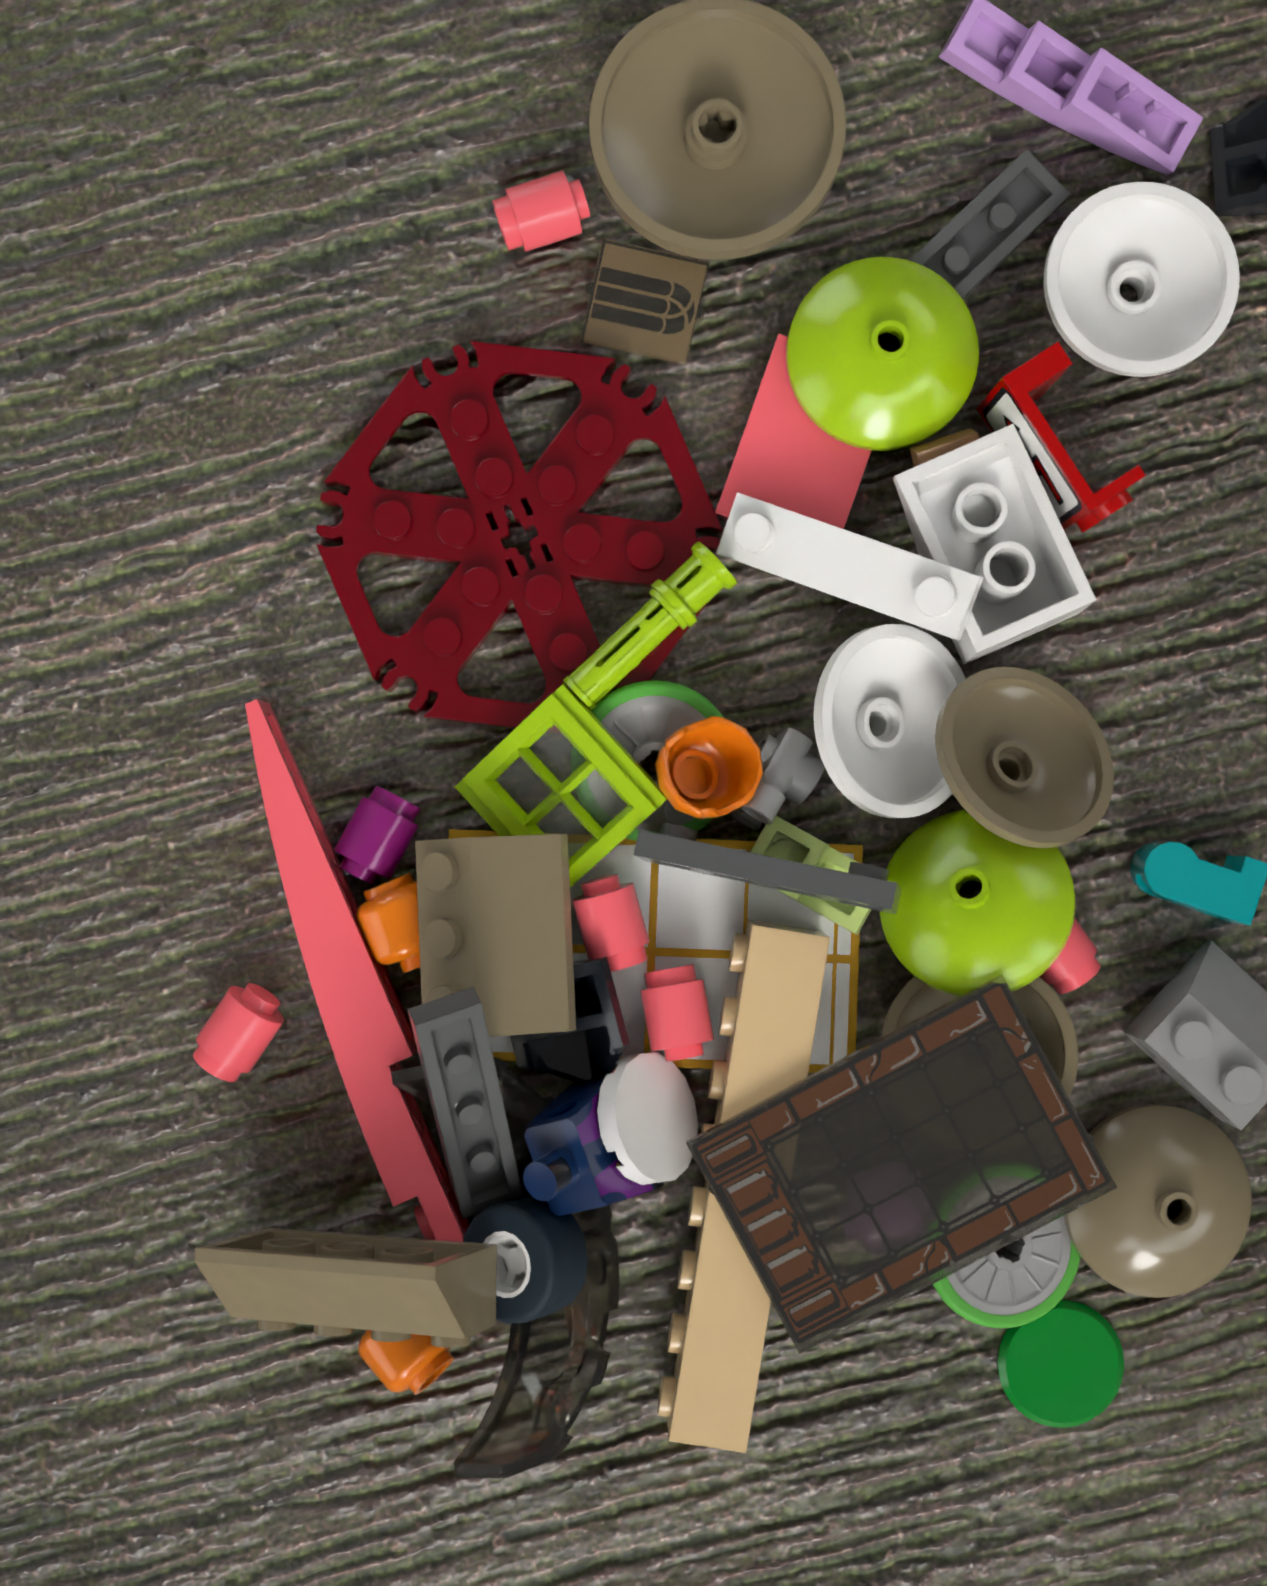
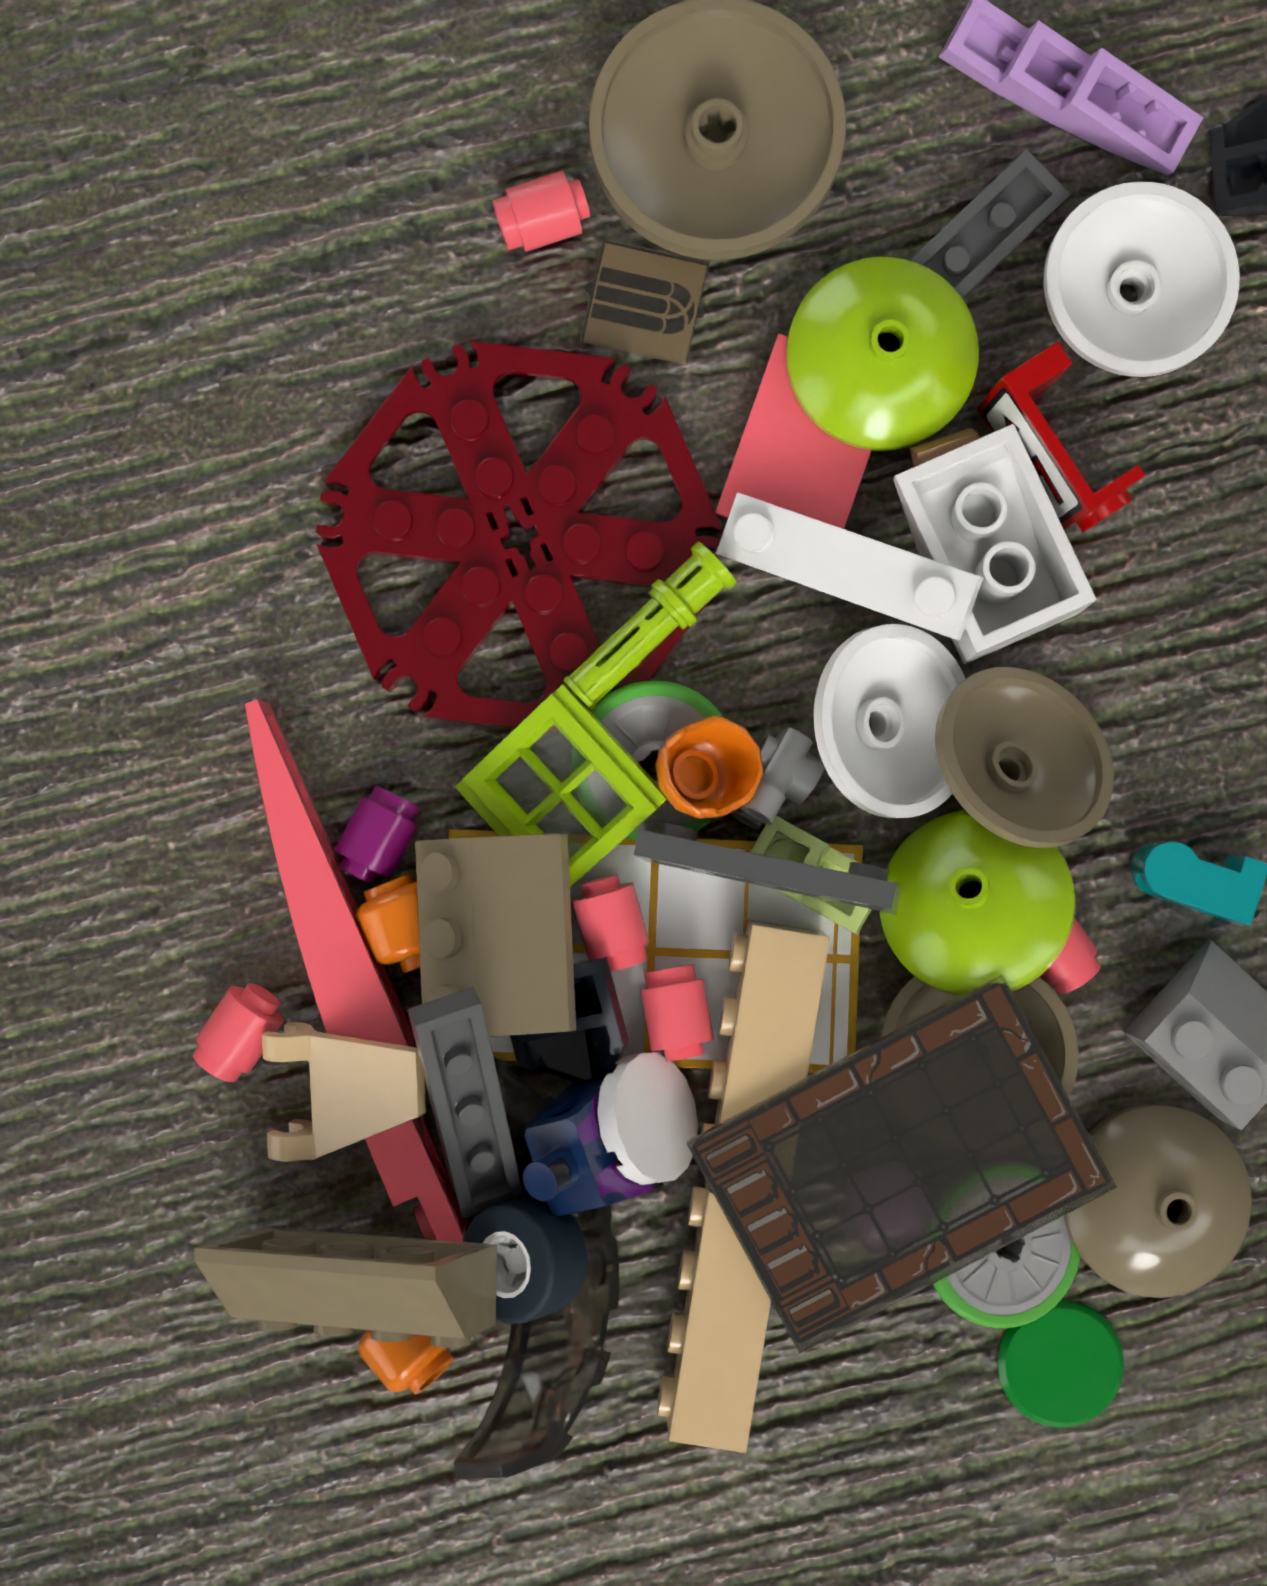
(354, 1089): none -> tan flag

